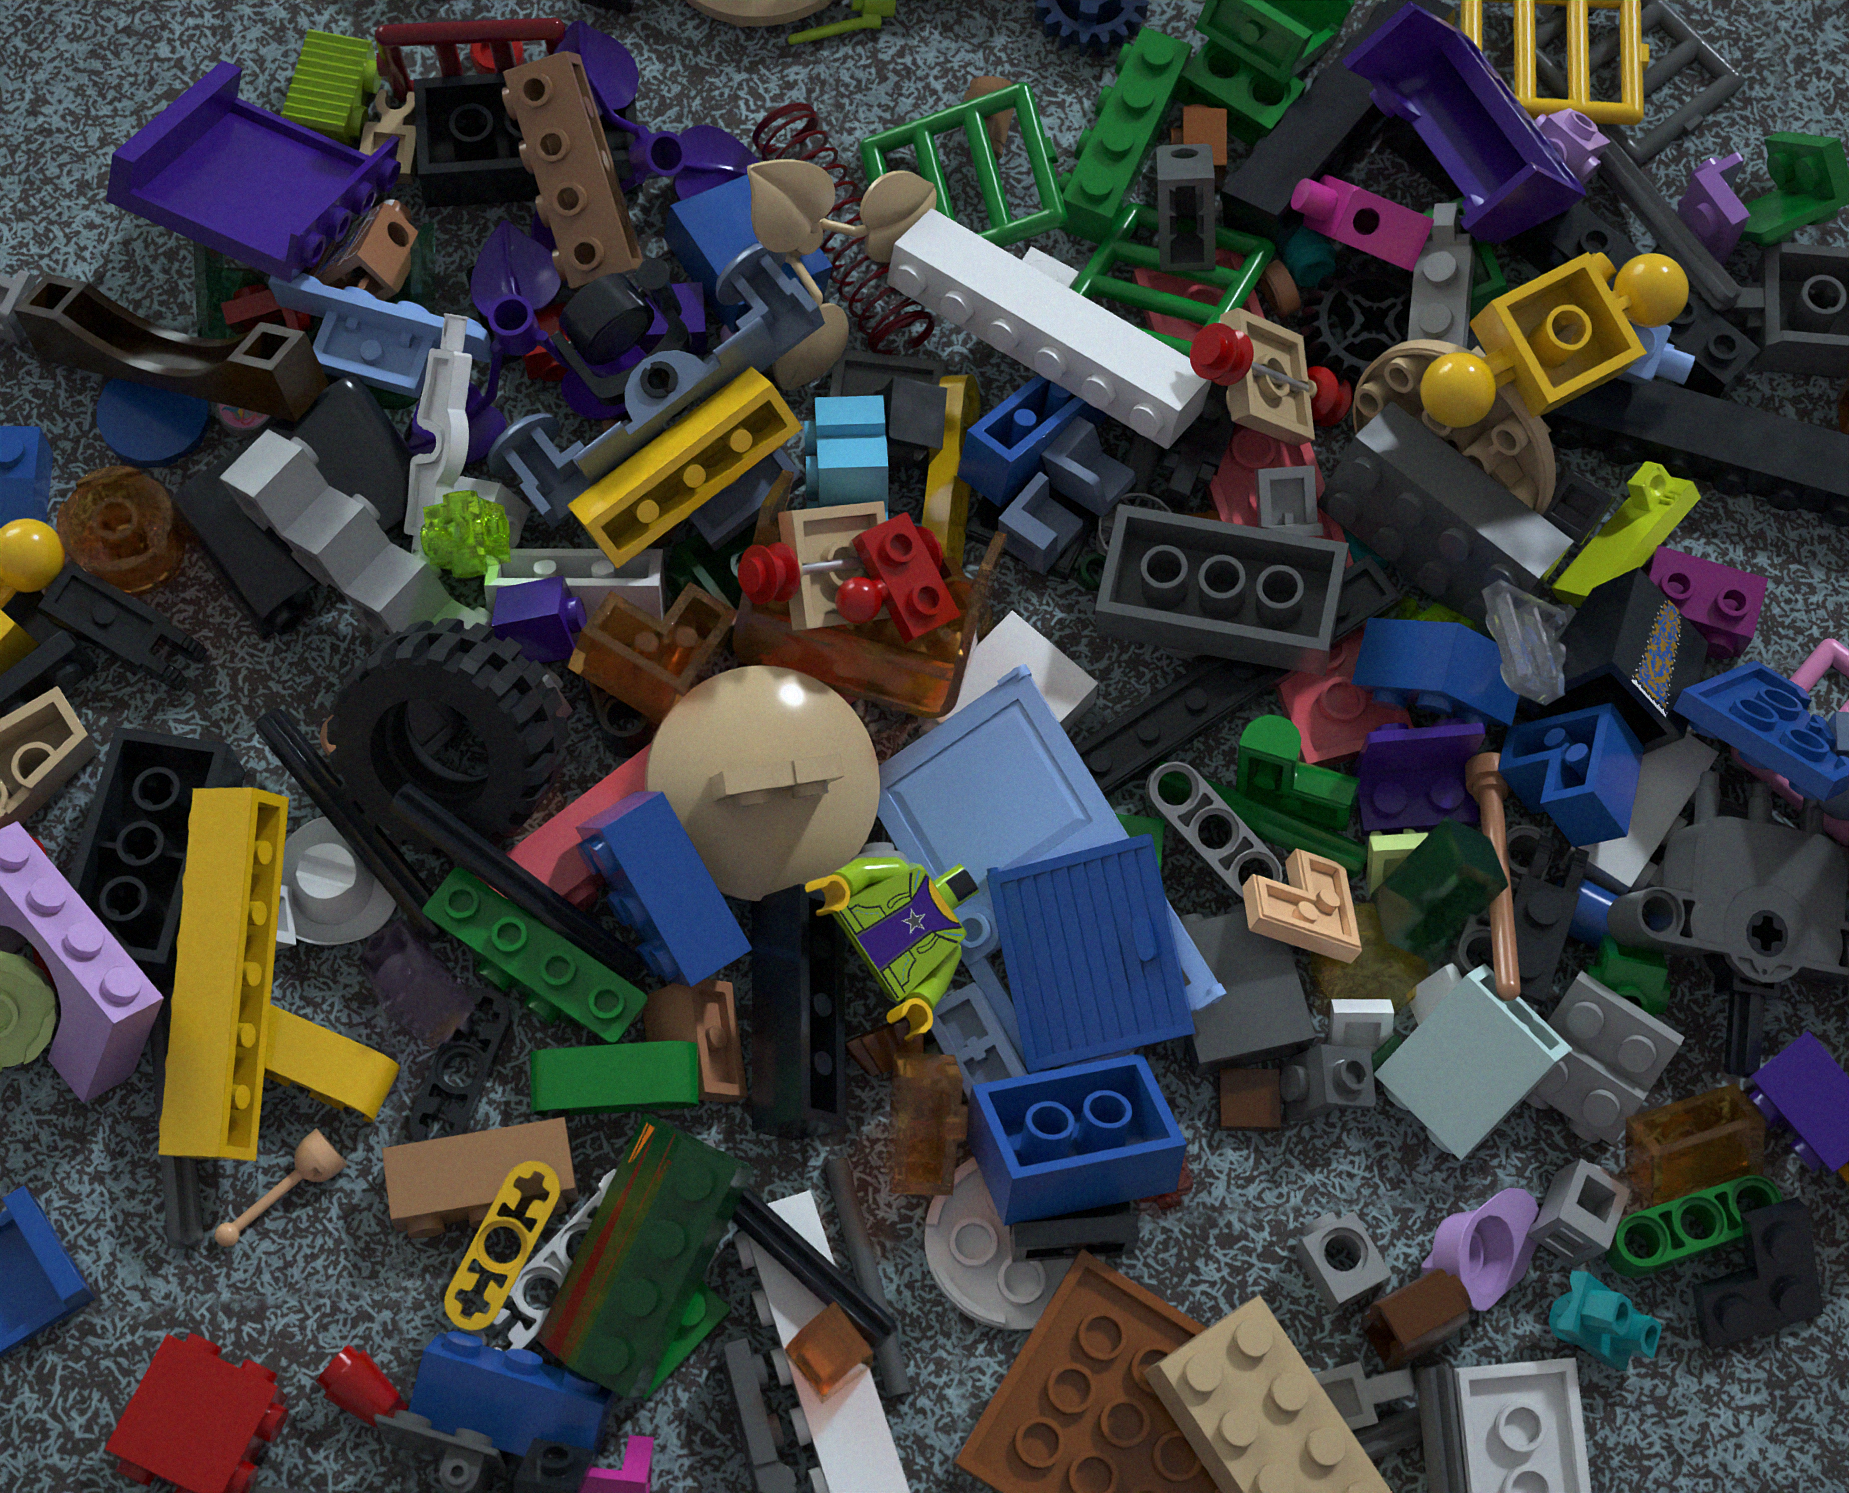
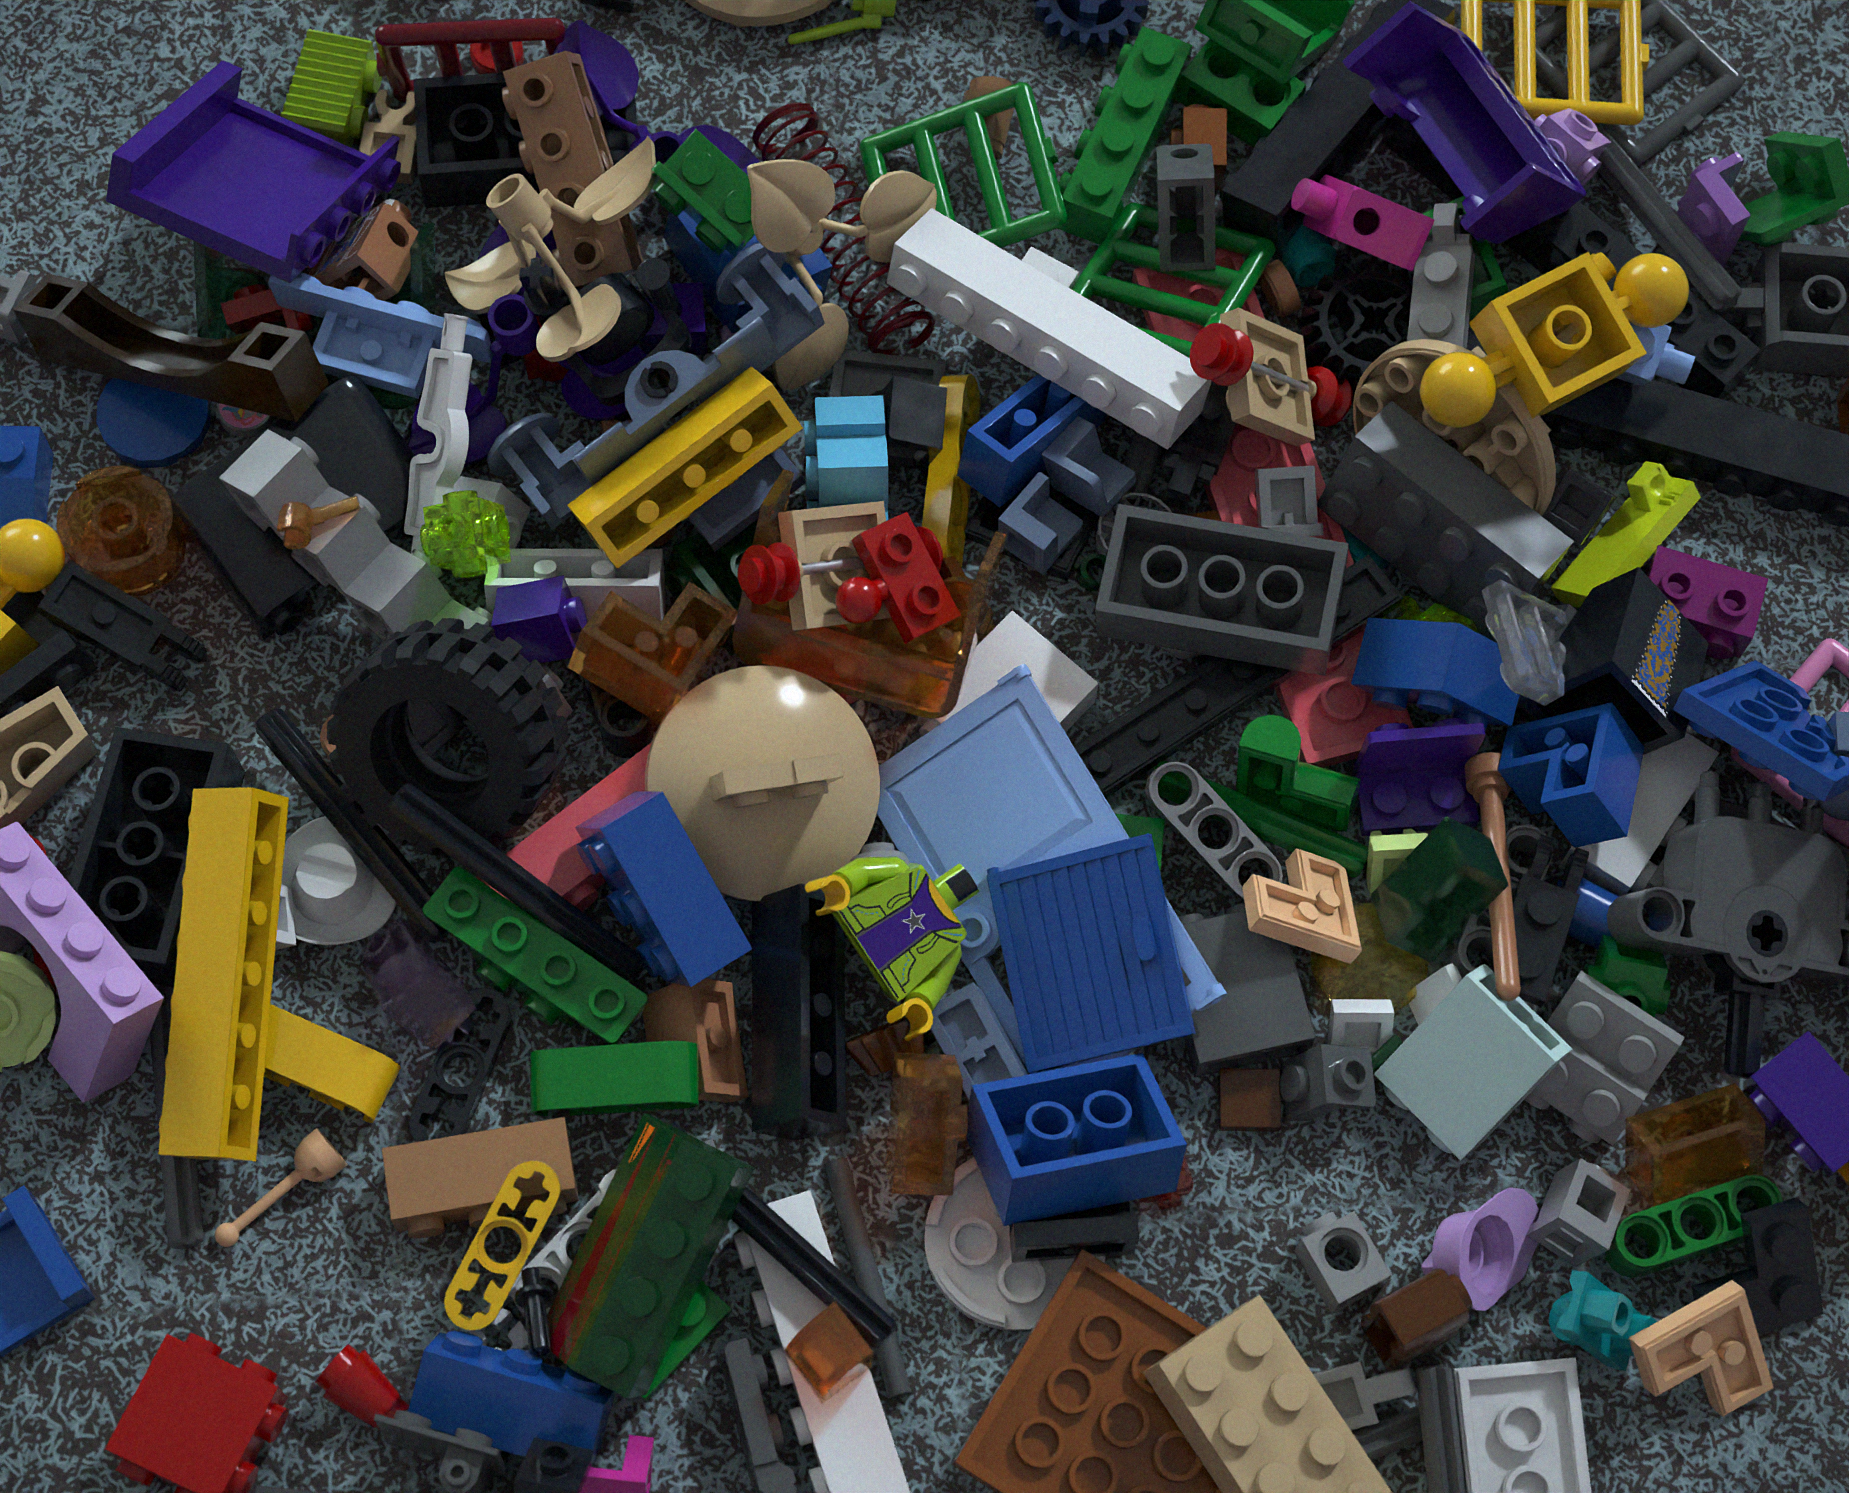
(298, 519): none -> clear orange hand
(527, 221): none -> tan plant
(533, 1299): none -> black piece
(542, 290): none -> black axle
(709, 191): none -> green bracket
(1710, 1338): none -> light nougat tile

